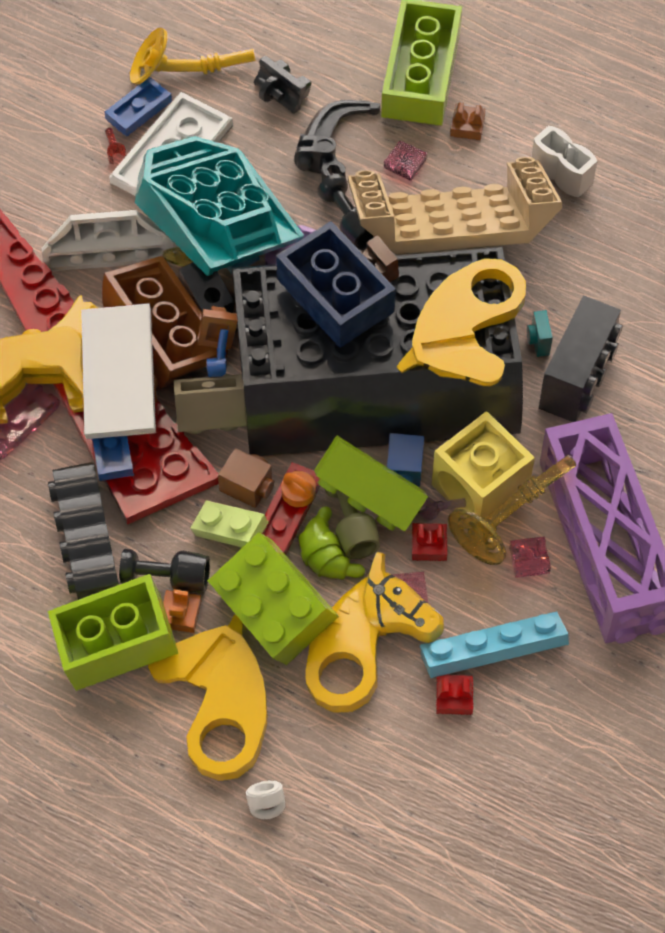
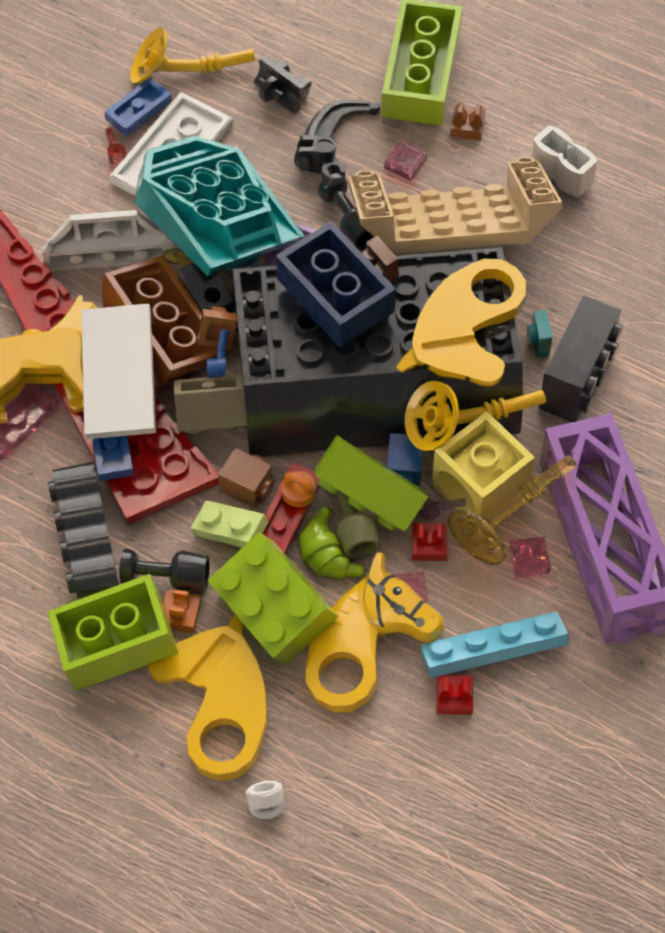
(443, 418): none -> yellow dish

